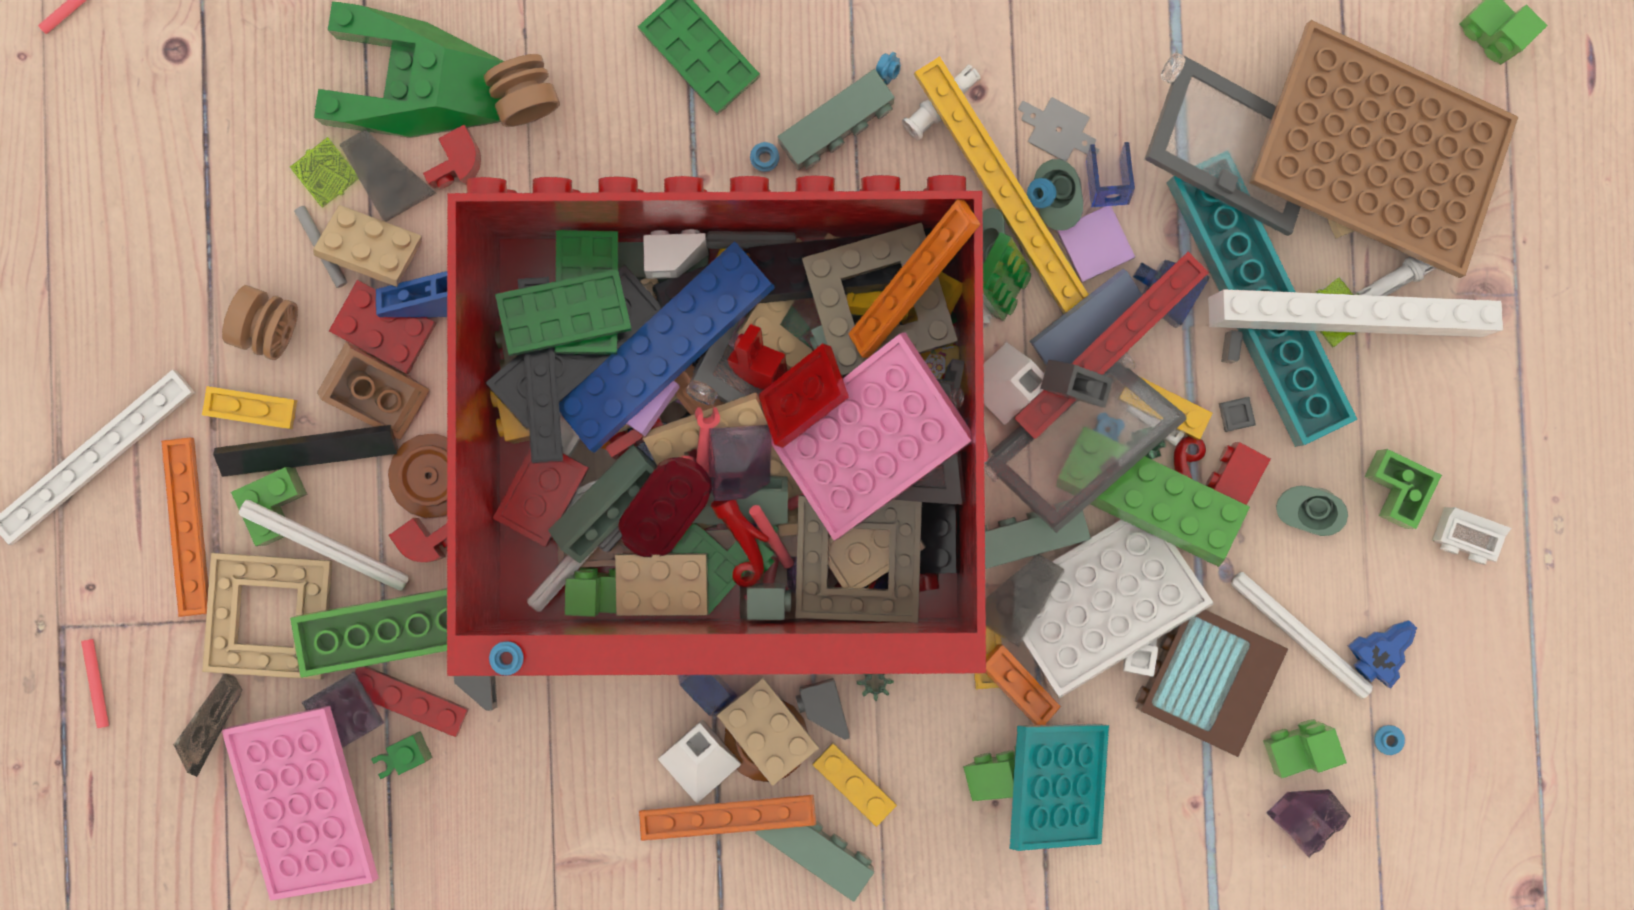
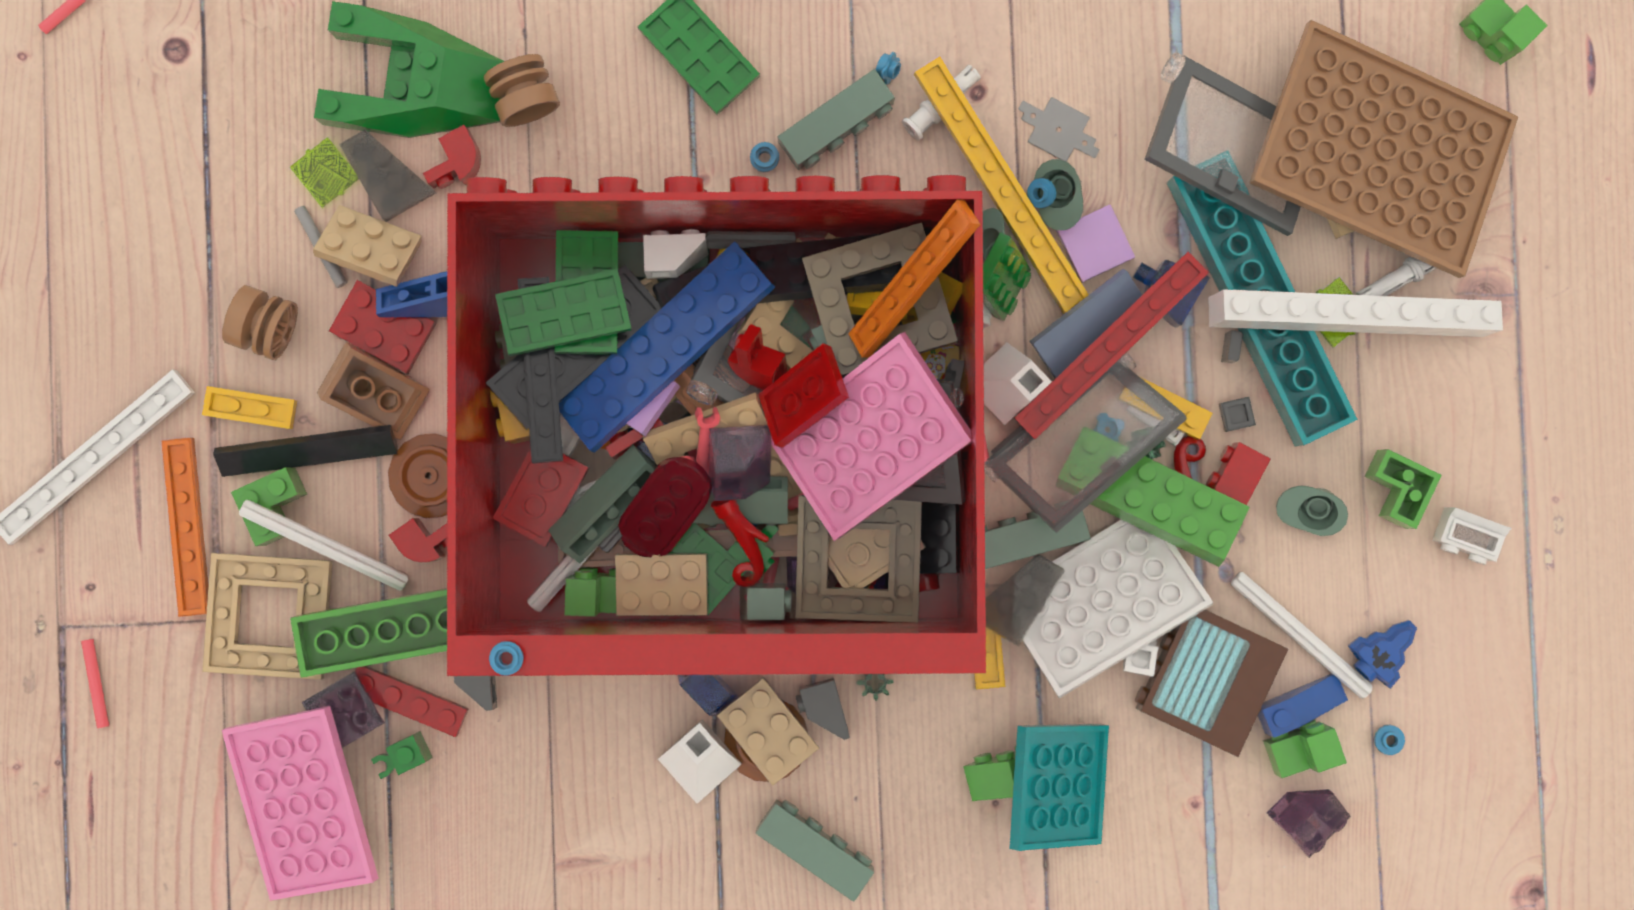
(206, 725): clear smoke wing -> none
(727, 817): orange tile -> none
(774, 540): coral bar -> none
(854, 784): yellow plate -> none
(1020, 686): orange plate -> none
(1076, 383): dark grey slope -> none
(1125, 191): clear blue piece -> none
(1301, 705): none -> blue slope

